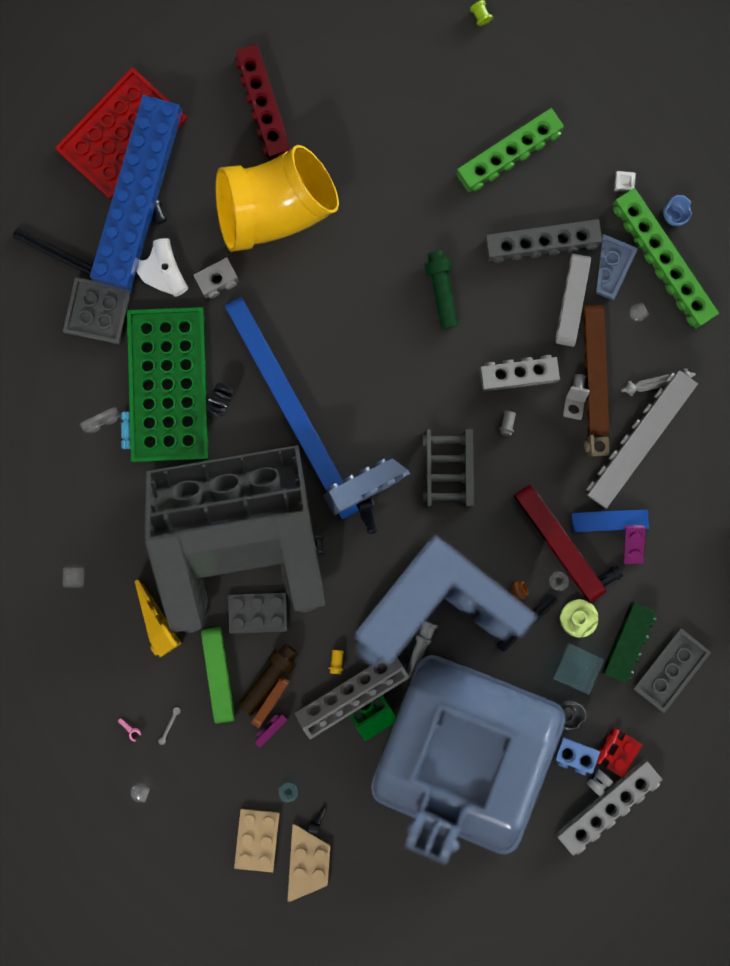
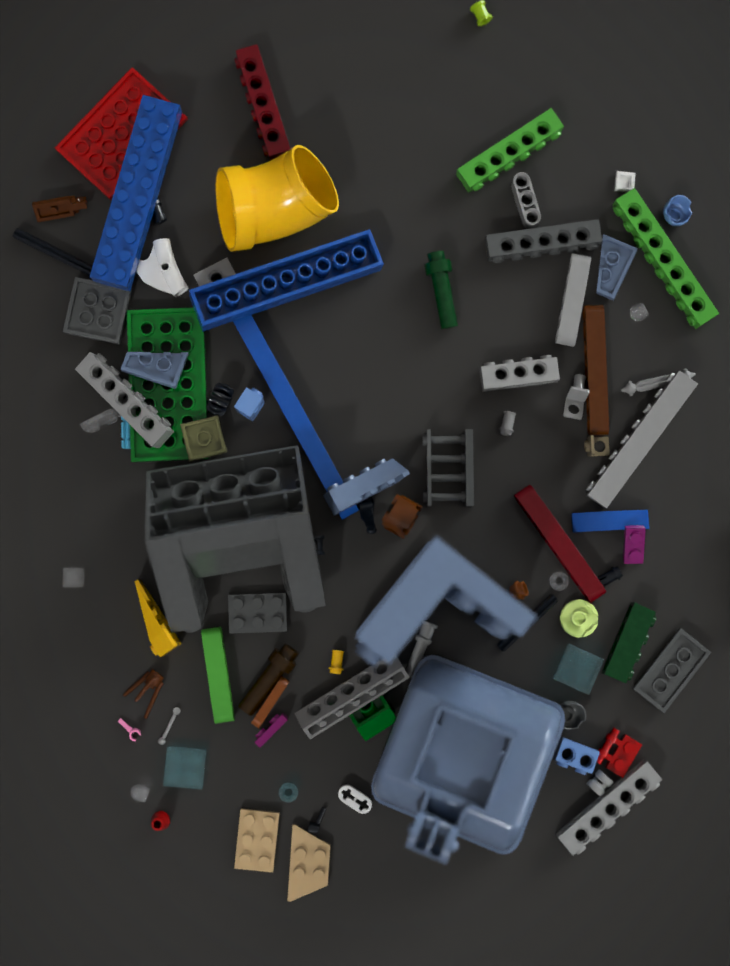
(58, 207): none -> reddish brown hinge
(89, 371): none -> light grey brick
(153, 680): none -> reddish brown plant
(156, 367): none -> sand blue wing
(160, 816): none -> red cone
(184, 767): none -> clear light blue plate
(203, 438): none -> olive tile
(250, 403): none -> medium blue brick
(285, 280): none -> blue brick
(352, 802): none -> white beam
(402, 516): none -> reddish brown brick
(526, 192): none -> light grey beam

